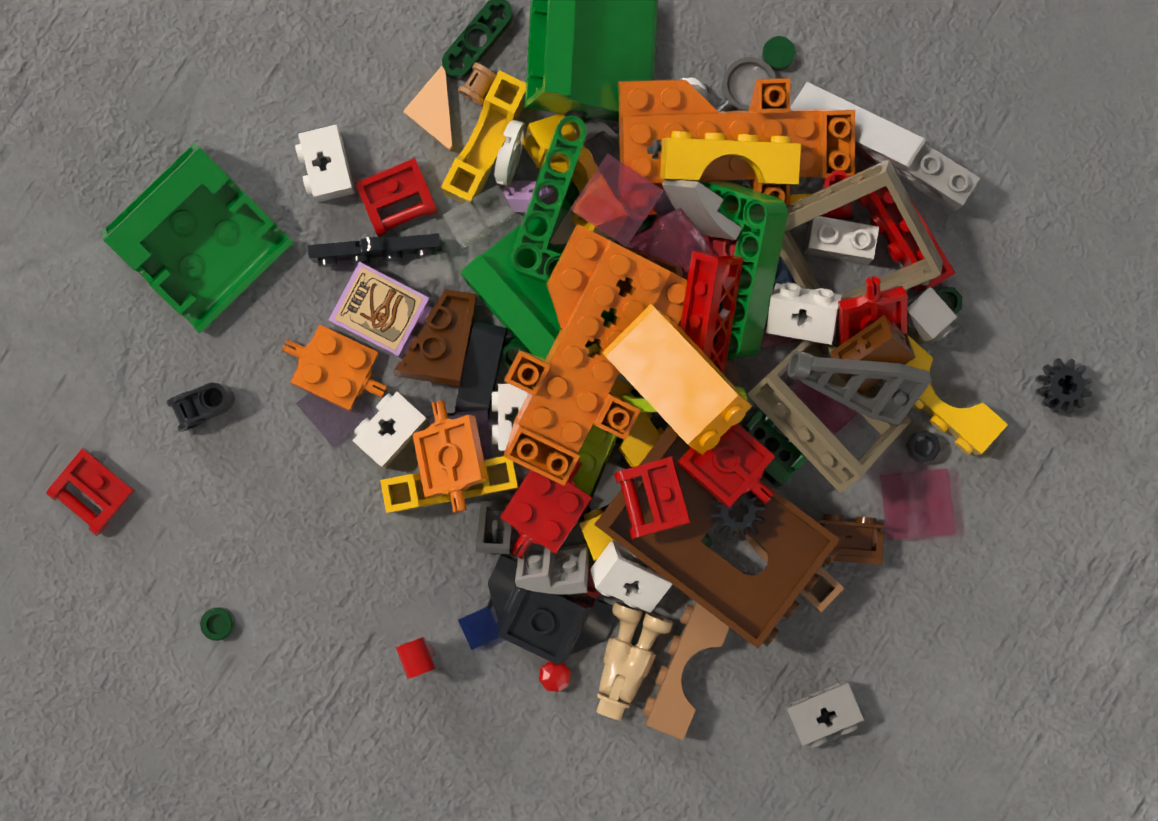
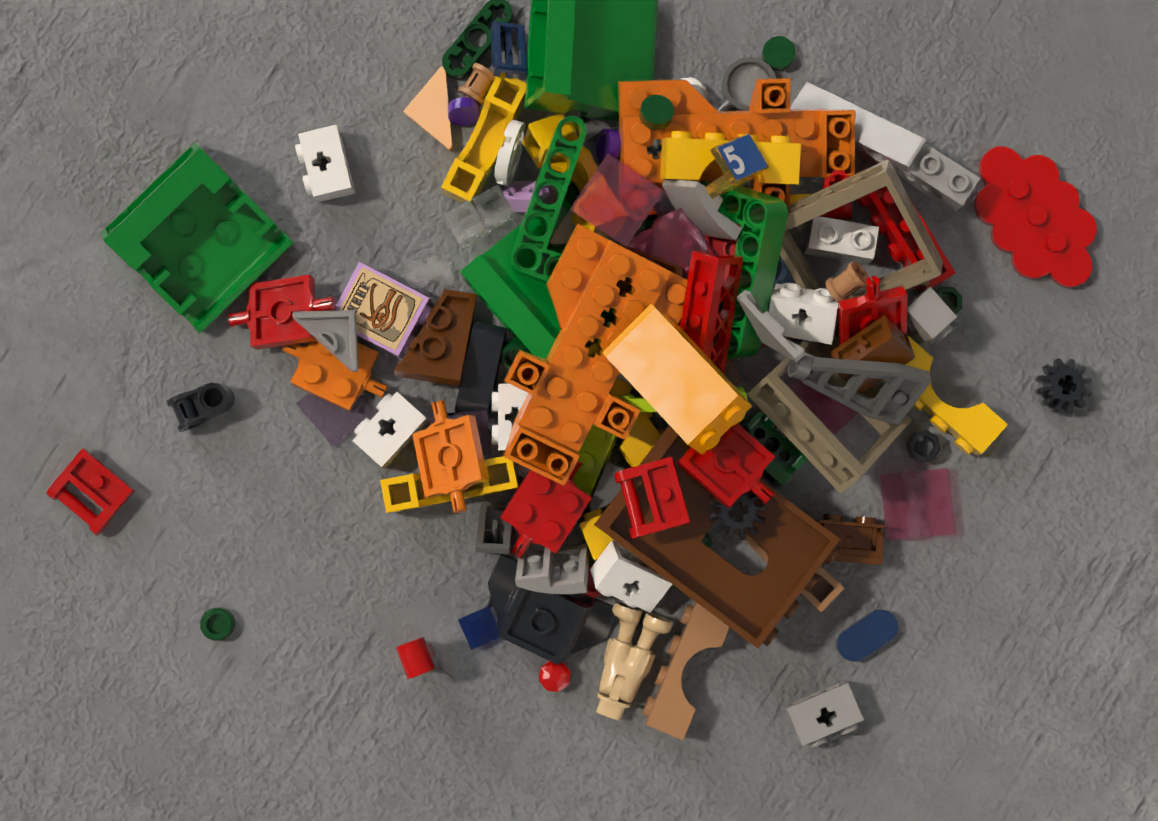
(272, 309): none -> red plate
(334, 331): none -> light grey tile
(389, 248): black hinge -> none
(393, 187): red plate -> none
(463, 111): none -> dark purple tile
(508, 67): none -> dark blue tile
(608, 143): none -> dark purple tile
(656, 112): none -> dark green tile
(739, 162): none -> panel
(768, 328): none -> light grey tile
(847, 282): none -> medium nougat bush
(866, 635): none -> dark blue tile
(1035, 217): none -> red plate

